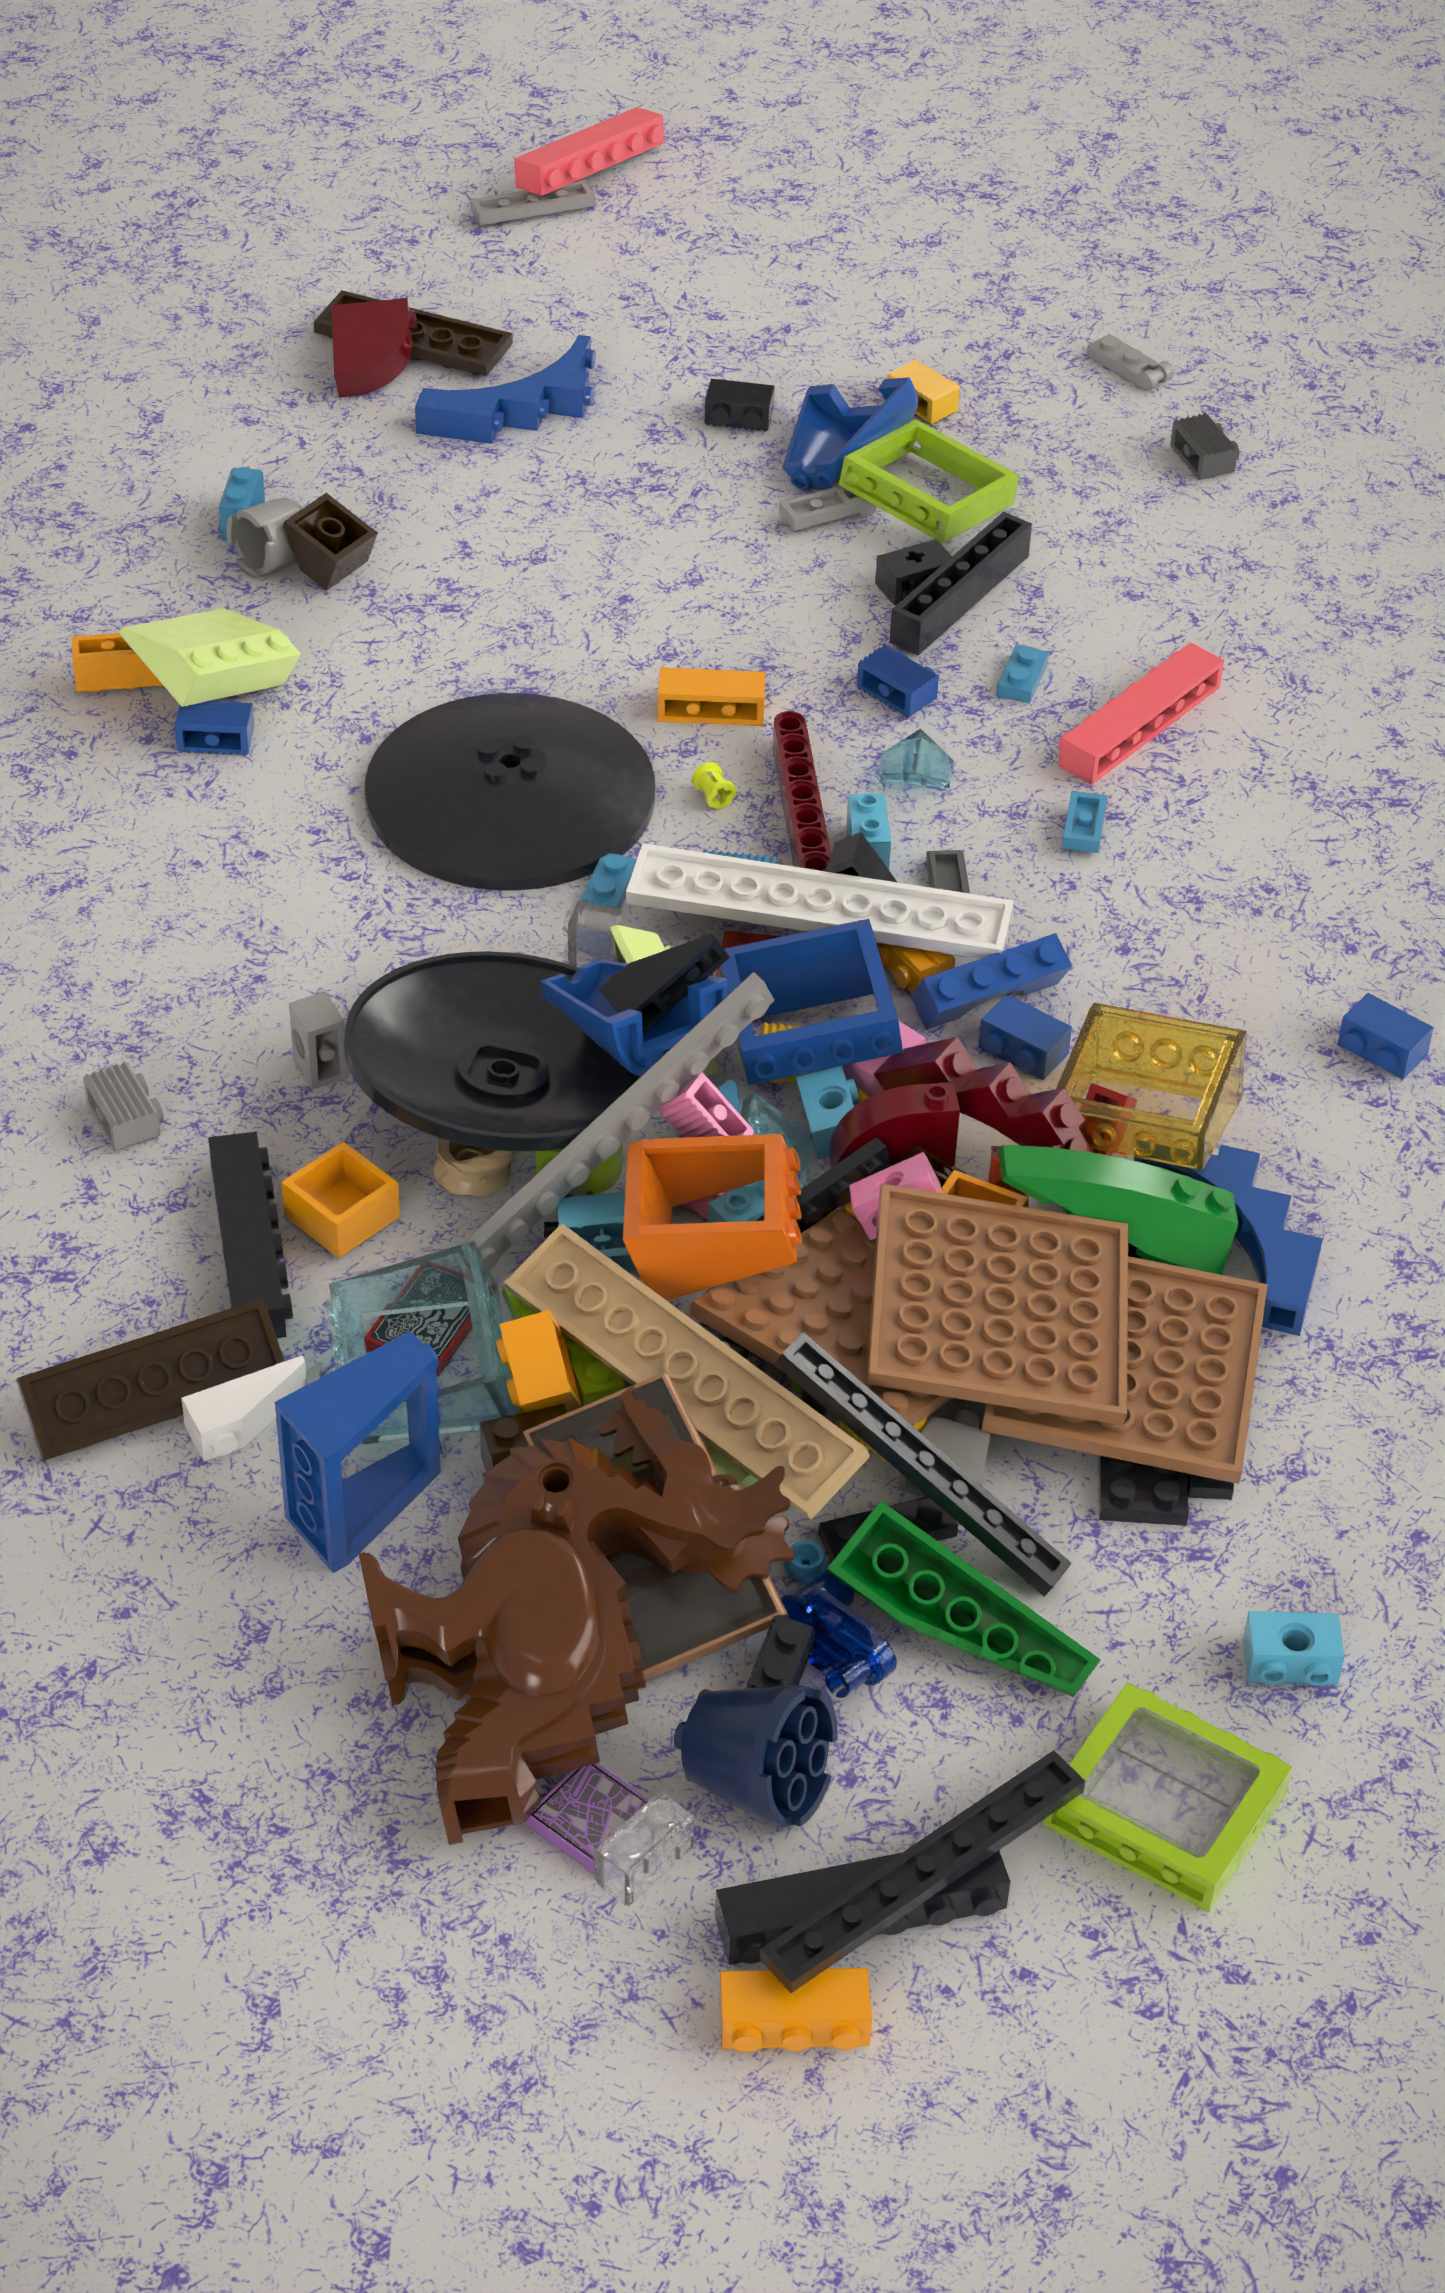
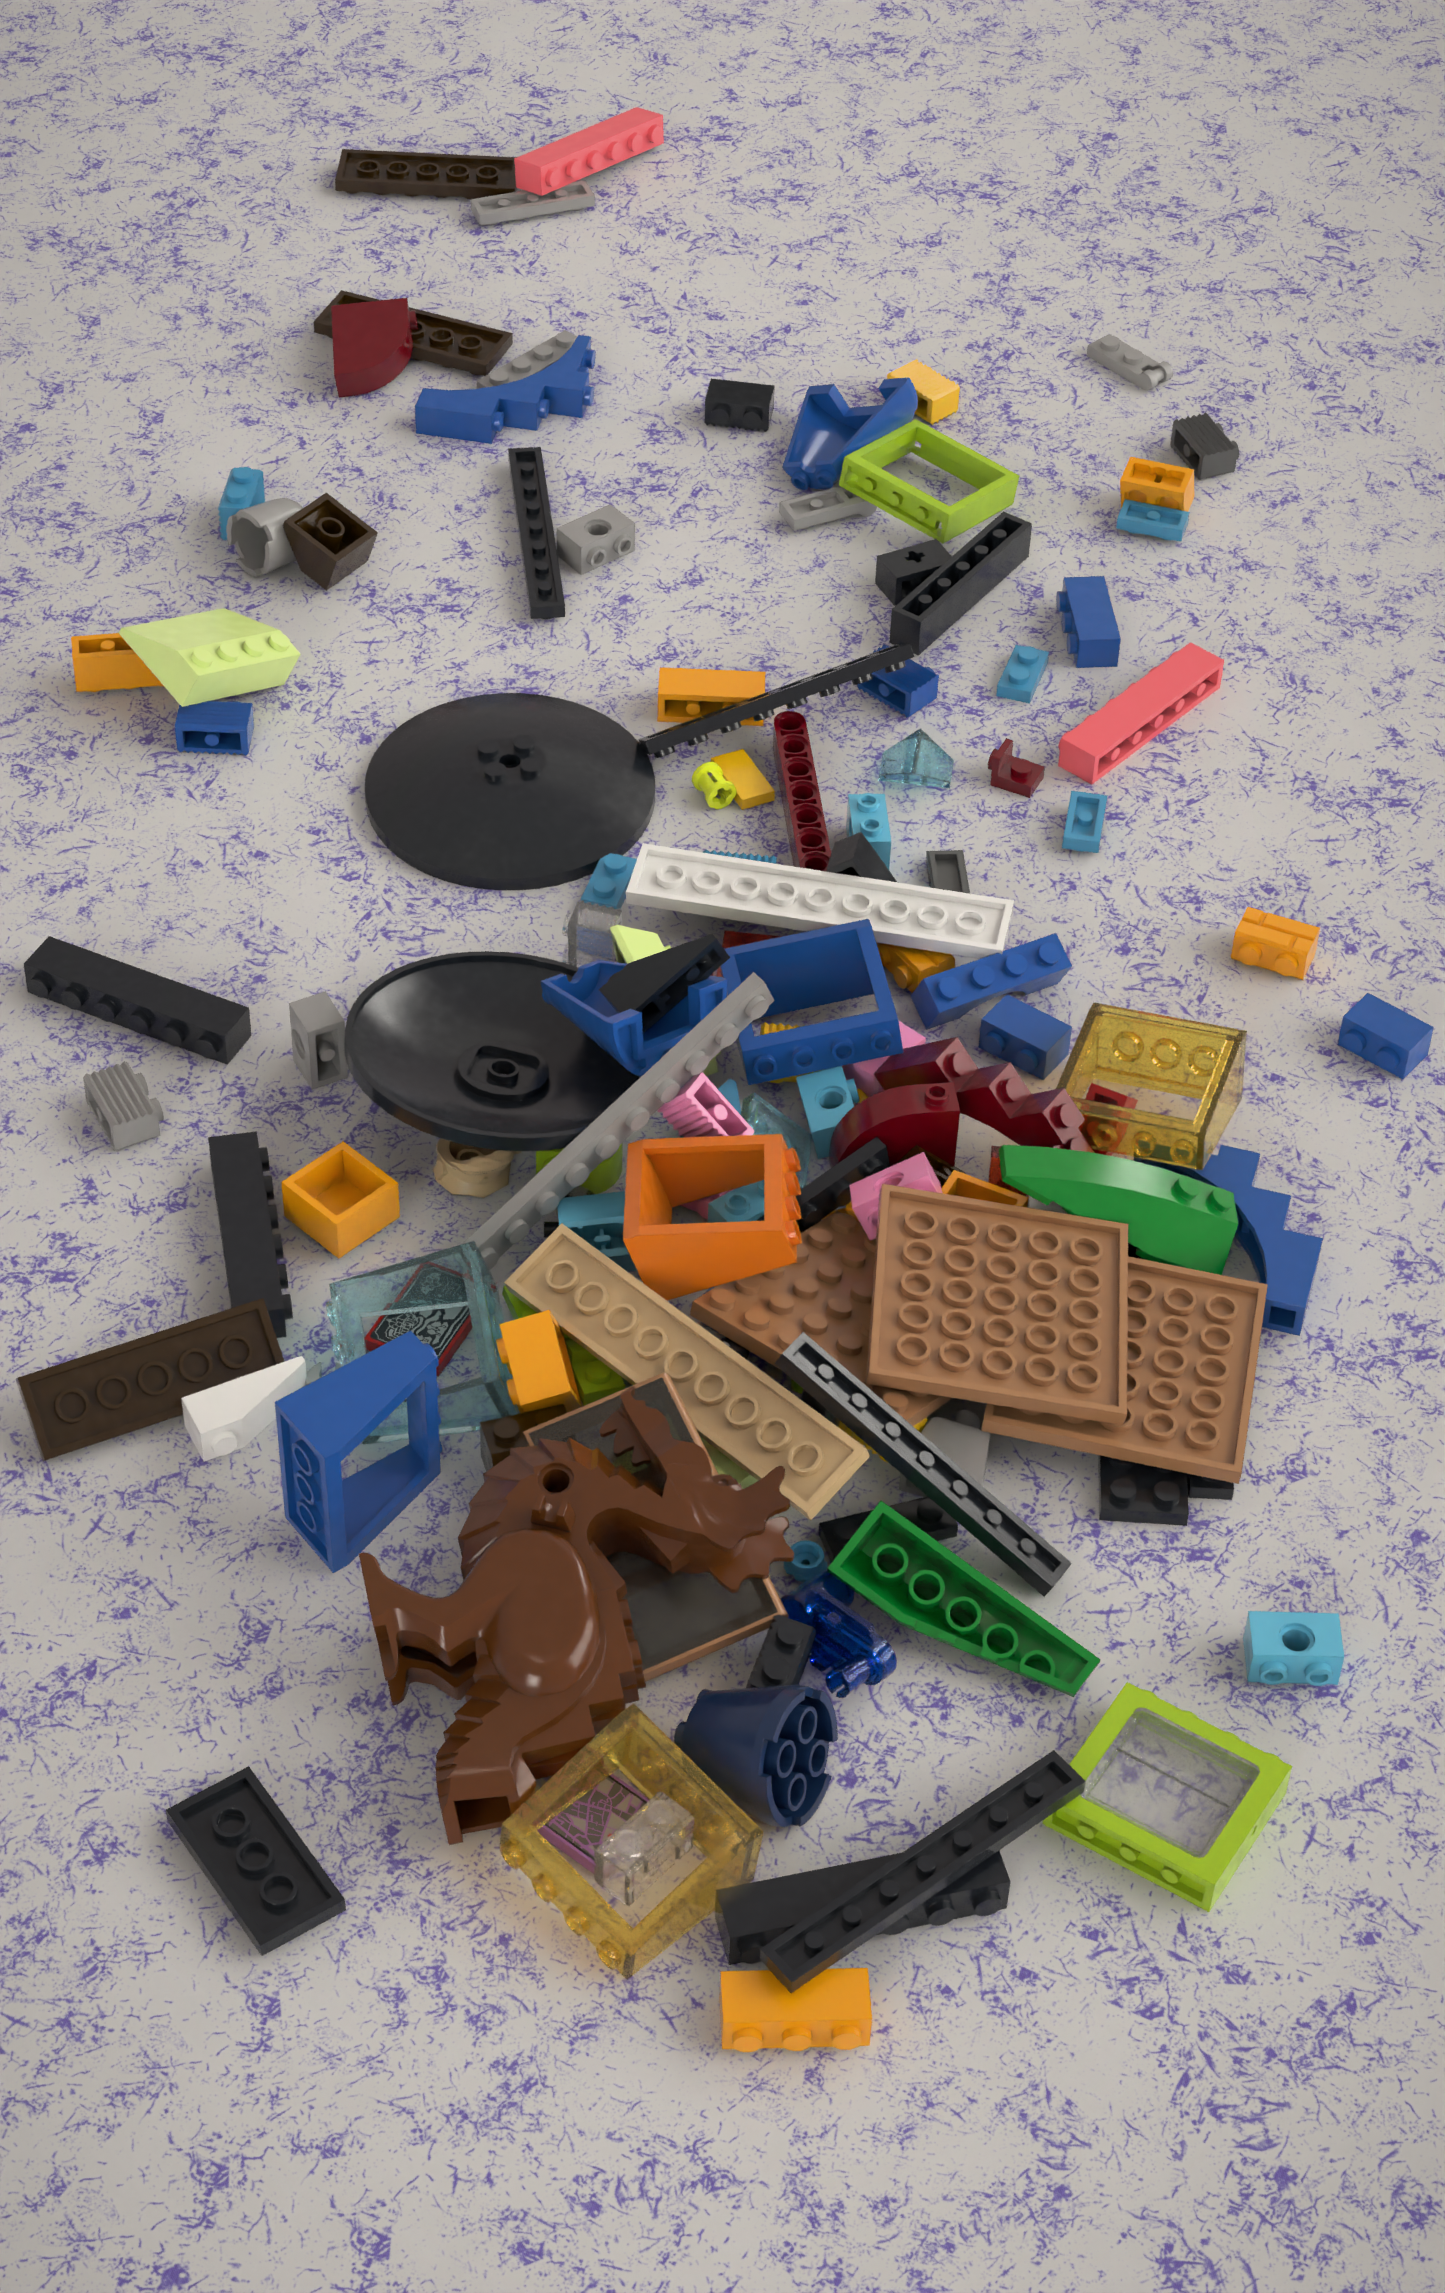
(138, 1000): none -> black brick
(255, 1860): none -> black plate
(424, 174): none -> dark brown plate
(531, 361): none -> light grey plate
(536, 533): none -> black plate
(595, 539): none -> light grey brick
(654, 1766): none -> clear yellow windscreen
(750, 784): none -> yellow tile
(791, 695): none -> black plate
(1012, 772): none -> dark red bracket
(1089, 622): none -> blue brick
(1152, 520): none -> dark azure plate
(1157, 484): none -> light orange brick
(1275, 943): none -> light orange brick

